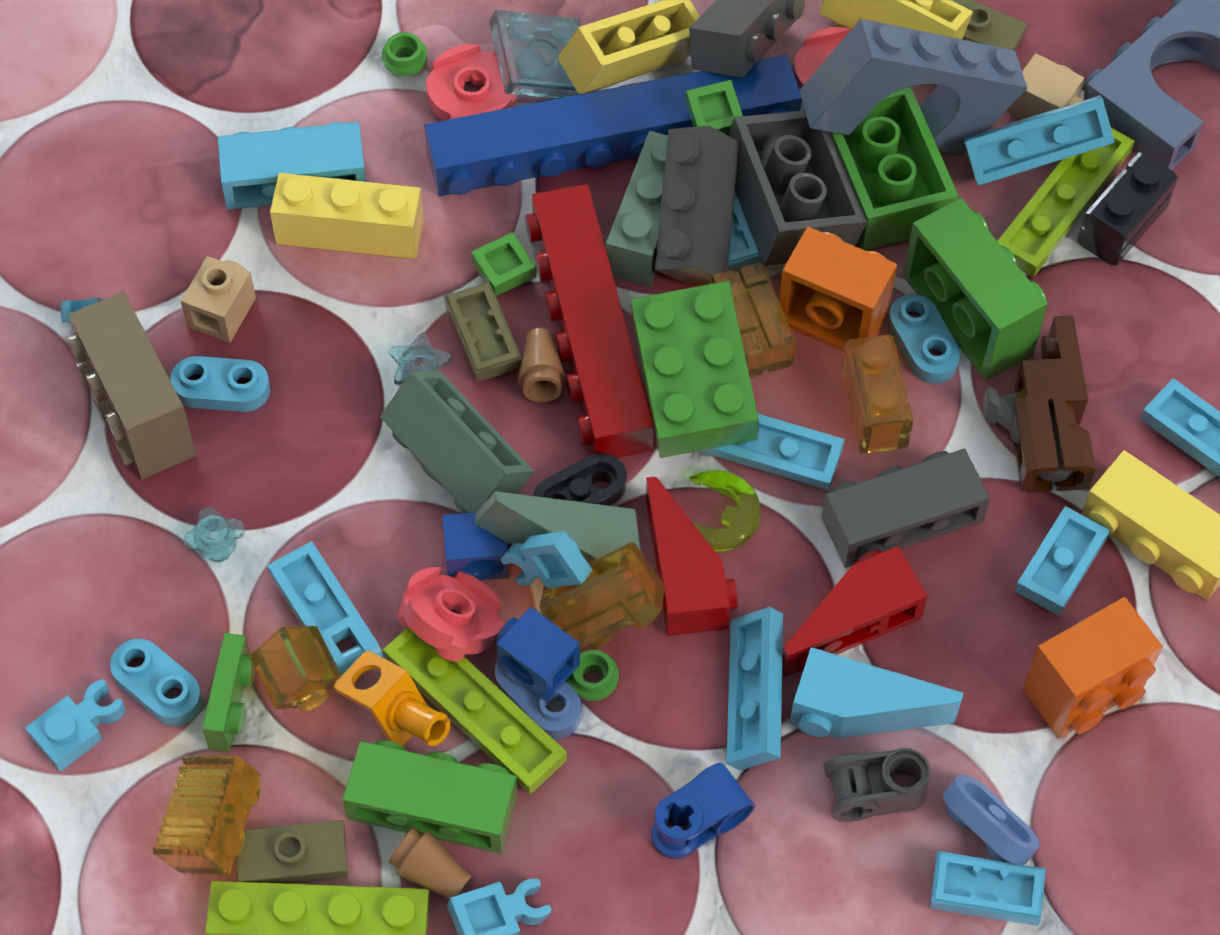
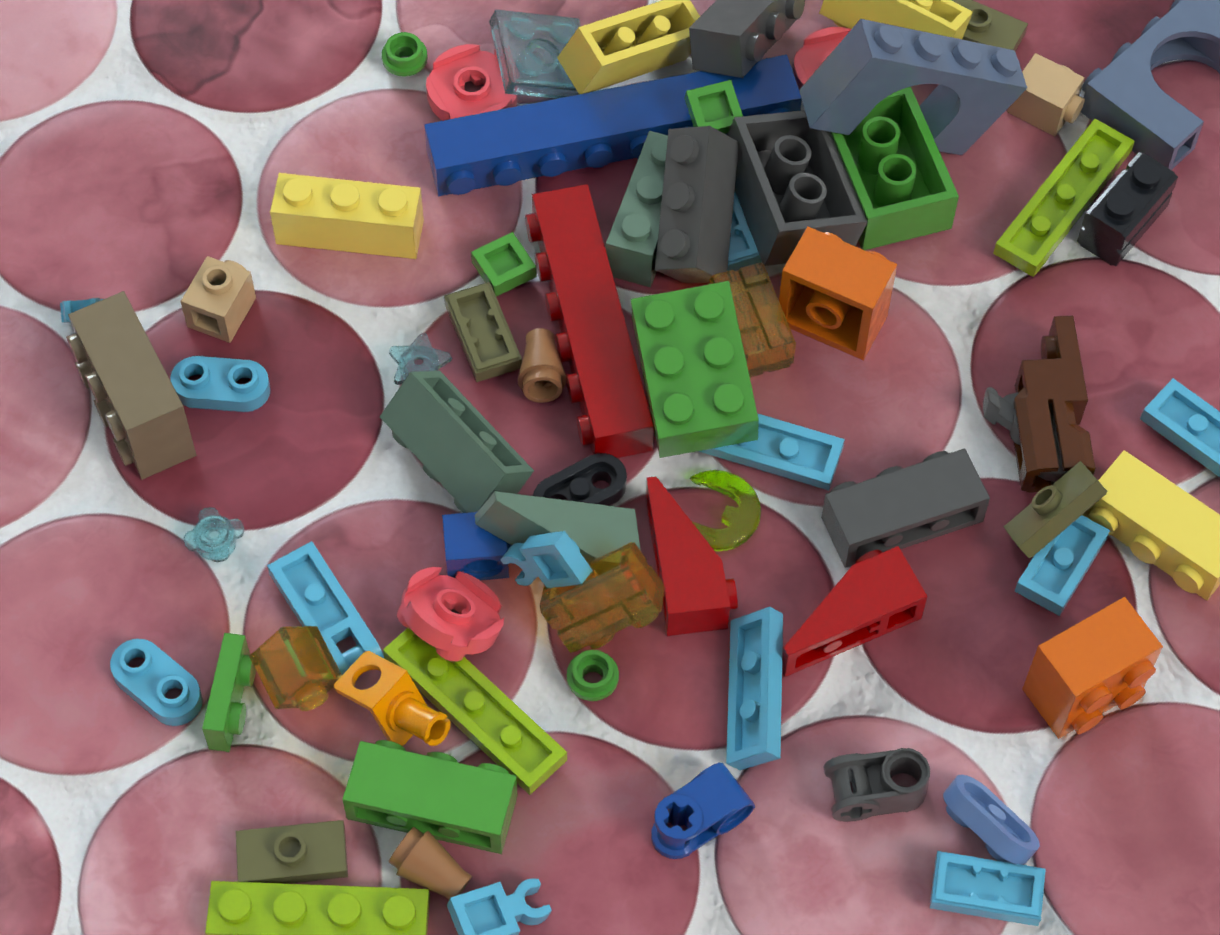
(70, 729): medium azure plate -> none
(207, 814): clear yellow brick -> none
(255, 159): medium azure brick -> none
(537, 653): blue brick -> none
(555, 724): medium blue plate -> none
(860, 699): medium azure slope -> none
(876, 394): clear yellow brick -> none
(923, 334): medium azure plate -> none
(975, 288): bright green brick -> none
(1039, 140): medium azure plate -> none
(1055, 509): none -> olive plate

